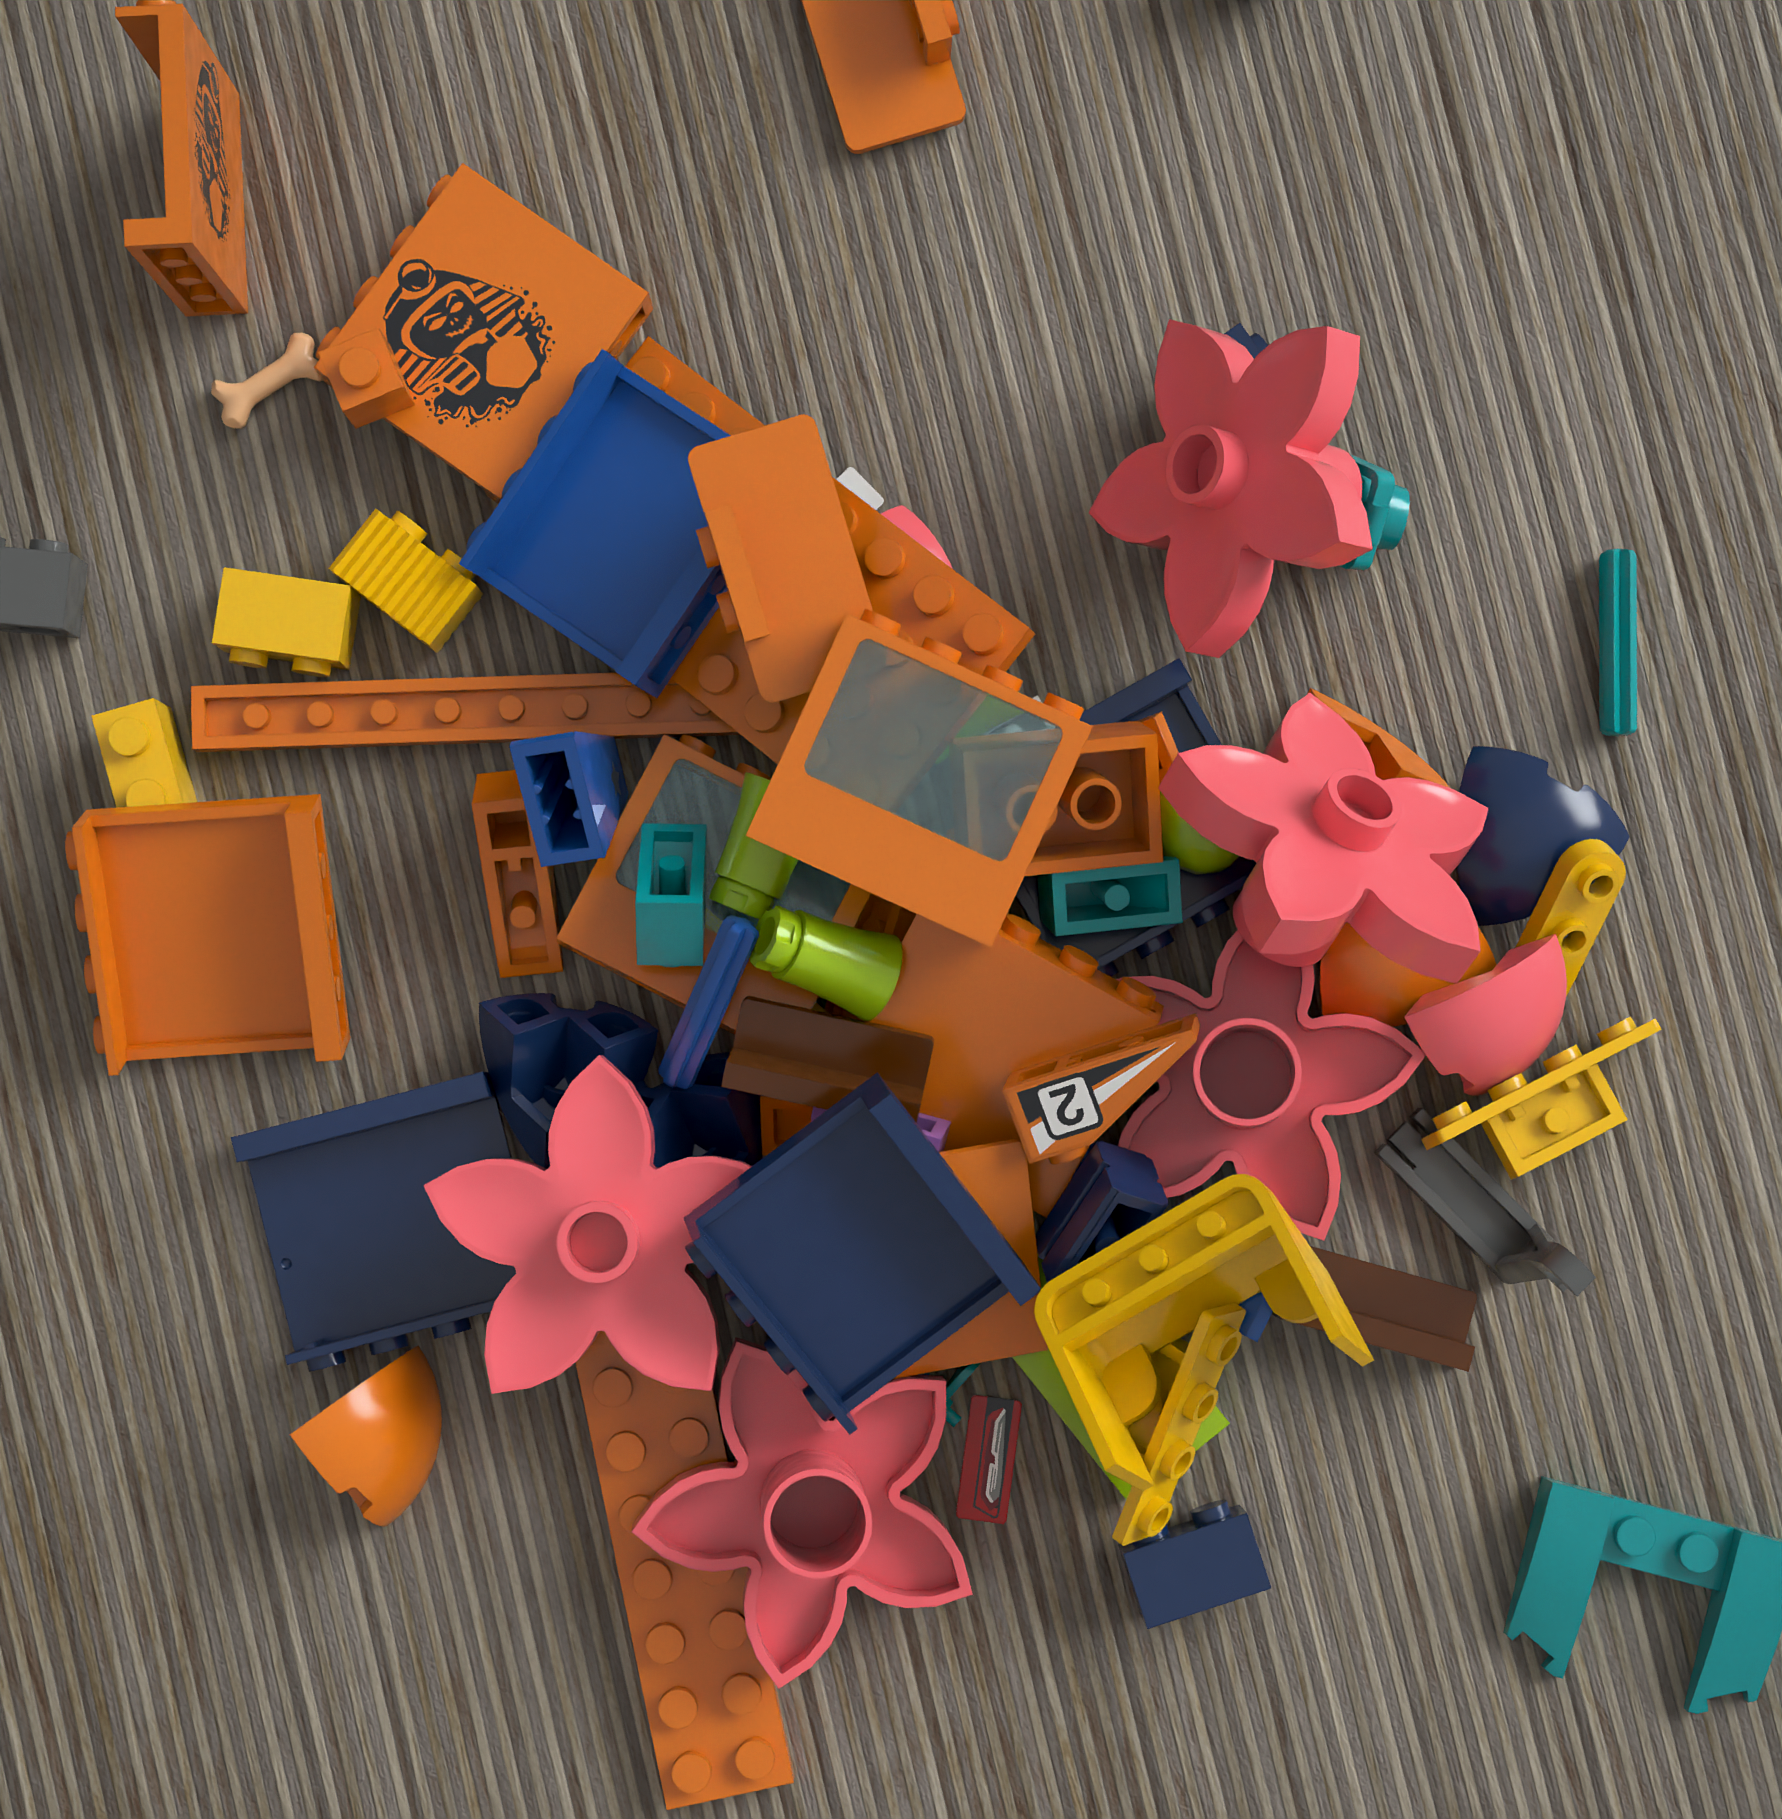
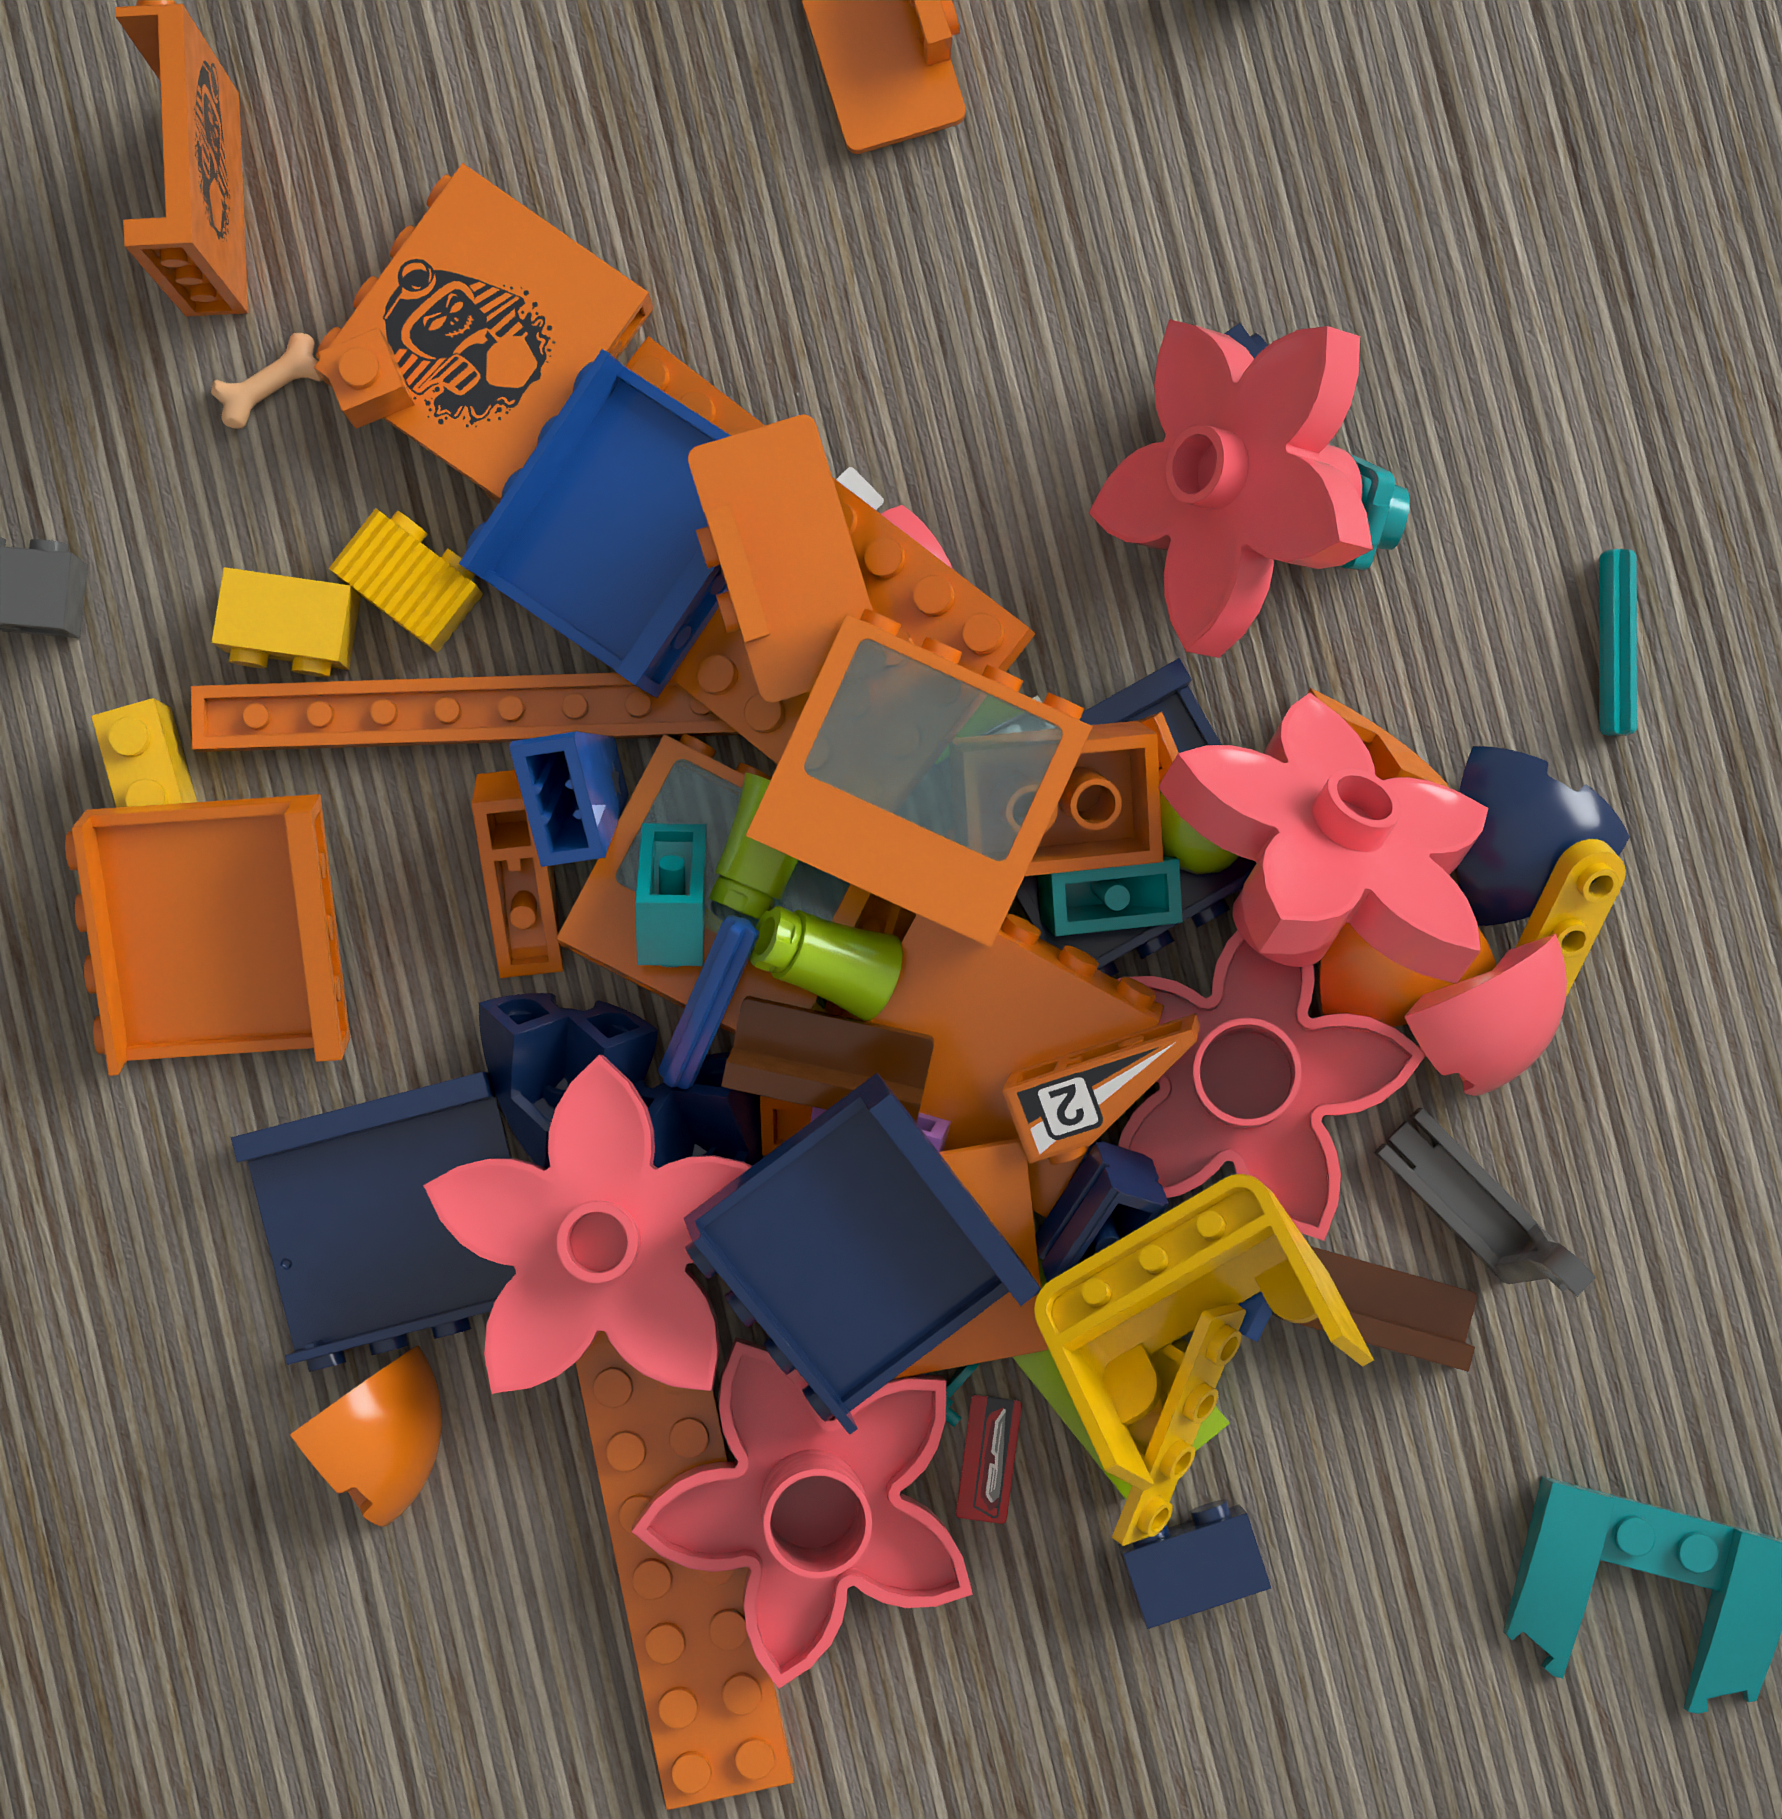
(1552, 1113): yellow bracket -> none

